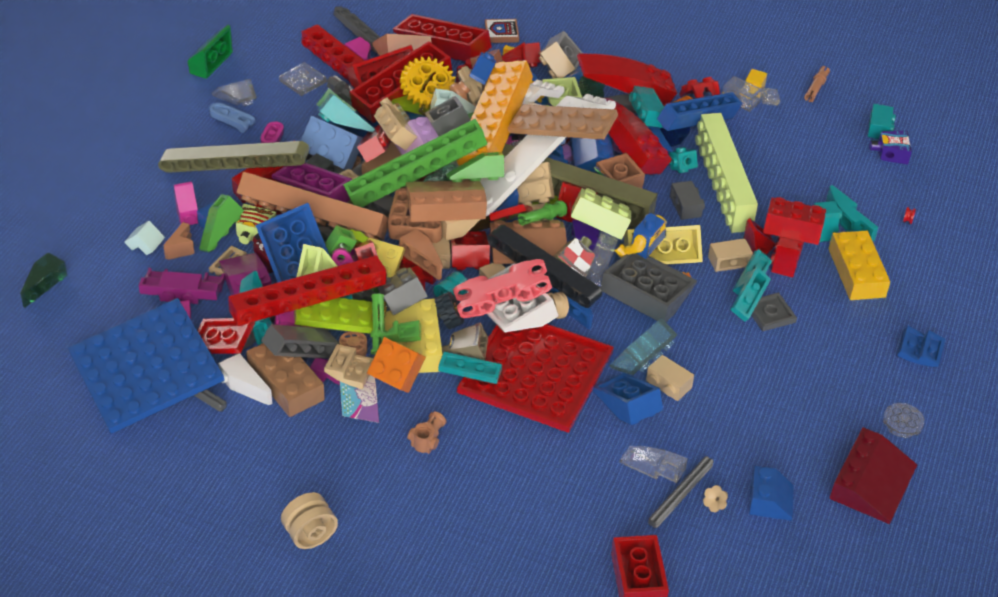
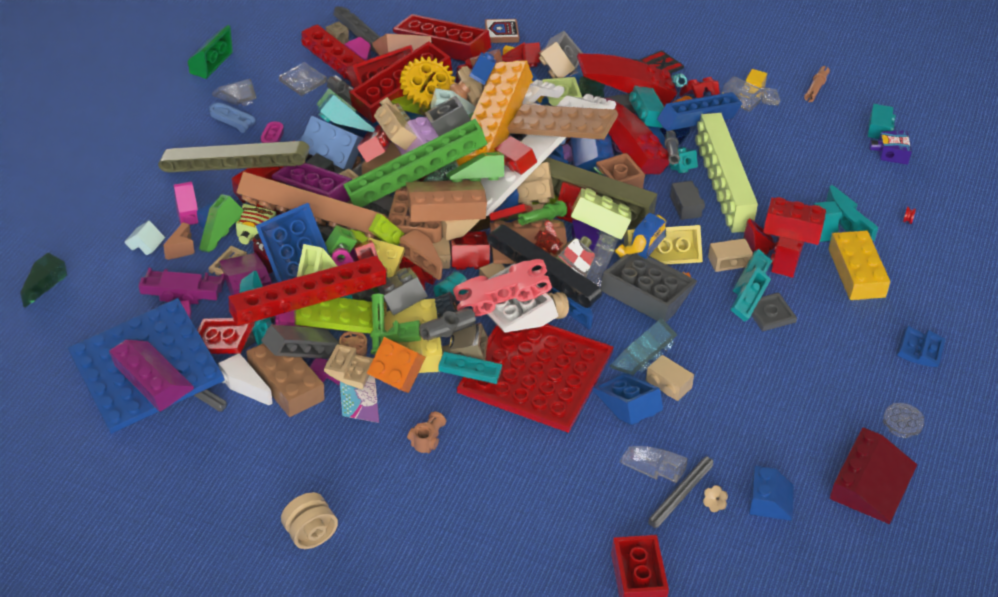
(150, 373): none -> magenta slope
(339, 31): none -> dark tan brick
(385, 230): none -> lime plate
(447, 324): none -> dark grey piece
(517, 155): none -> brick
(548, 238): none -> clear red rock
(662, 61): none -> flag
(671, 144): none -> dark grey pin
(679, 80): none -> teal pin

